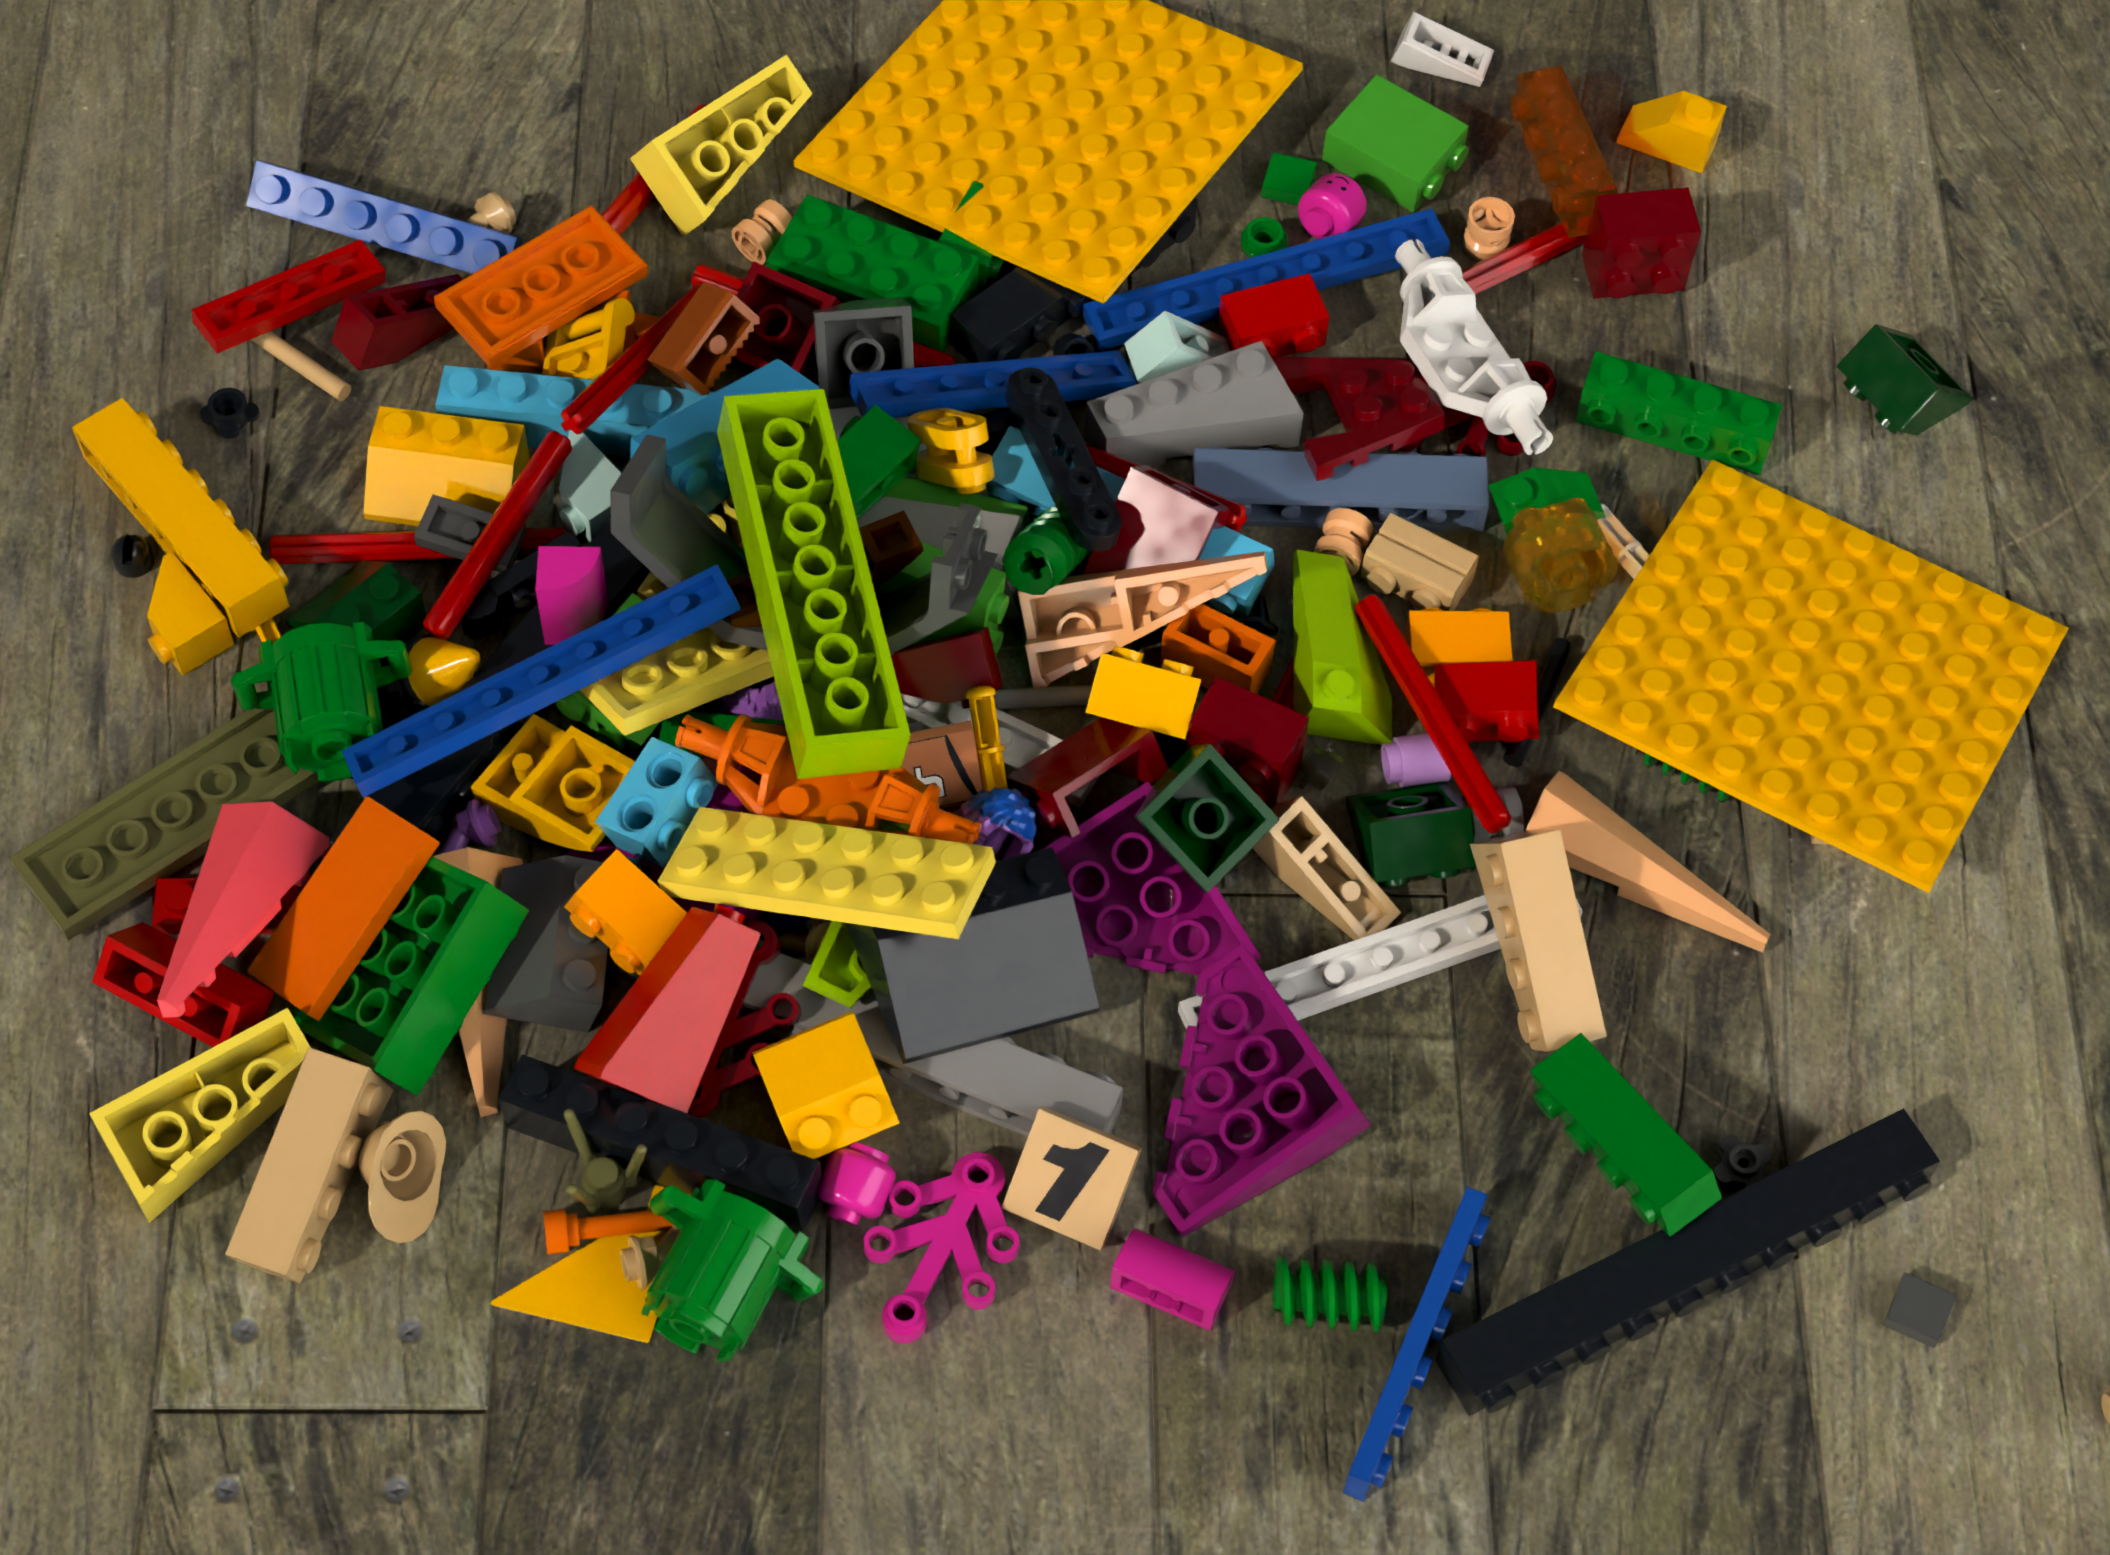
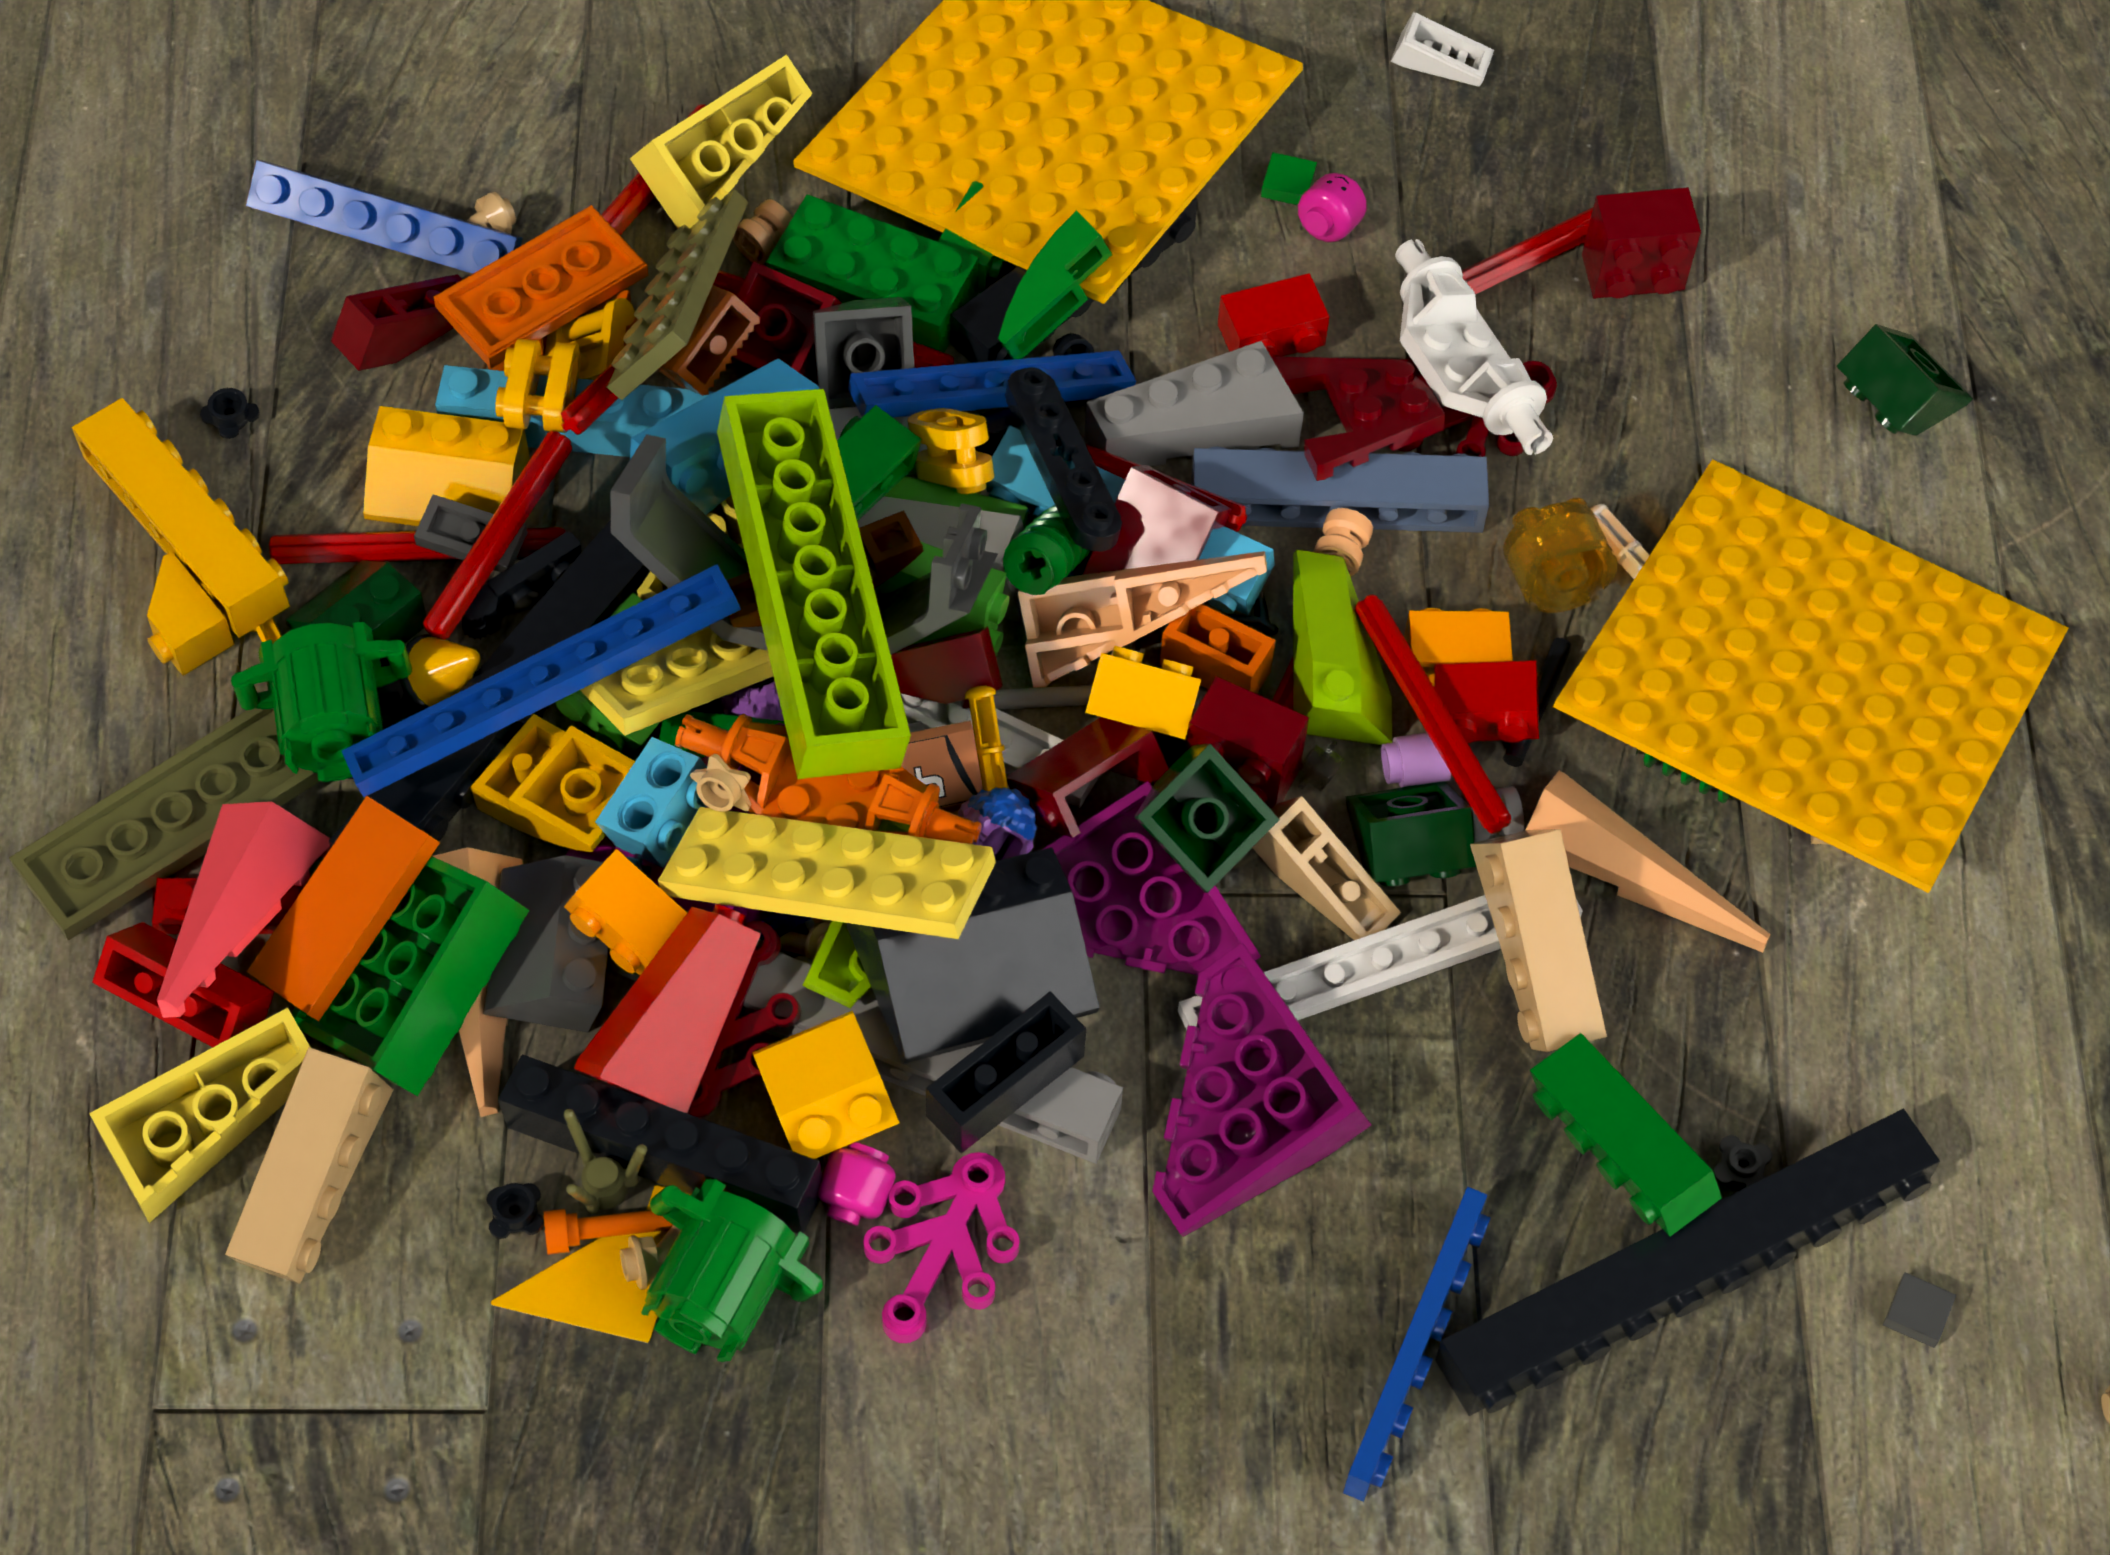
(142, 556): black hinge -> none
(288, 296): red plate -> none
(303, 365): tan bar -> none
(403, 1174): tan piece -> none
(475, 824): medium lavender plate -> none
(514, 1195): none -> black plate
(523, 368): none -> yellow brick
(570, 590): dark pink brick -> none
(586, 488): light aqua slope -> none
(677, 293): none -> olive plate
(721, 786): none -> tan plate
(1005, 1072): none -> black brick
(1051, 285): none -> green slope
(1071, 1177): tan tile -> none
(1170, 345): light aqua slope -> none
(1171, 1278): dark pink brick -> none
(1262, 230): green plate -> none
(1328, 260): blue plate -> none
(1329, 1293): green piece -> none
(1396, 143): bright green brick -> none
(1418, 565): tan brick -> none
(1488, 228): light nougat wheel -> none
(1539, 489): green slope -> none
(1561, 146): clear orange brick -> none
(1675, 129): yellow slope -> none
(1678, 413): green brick -> none

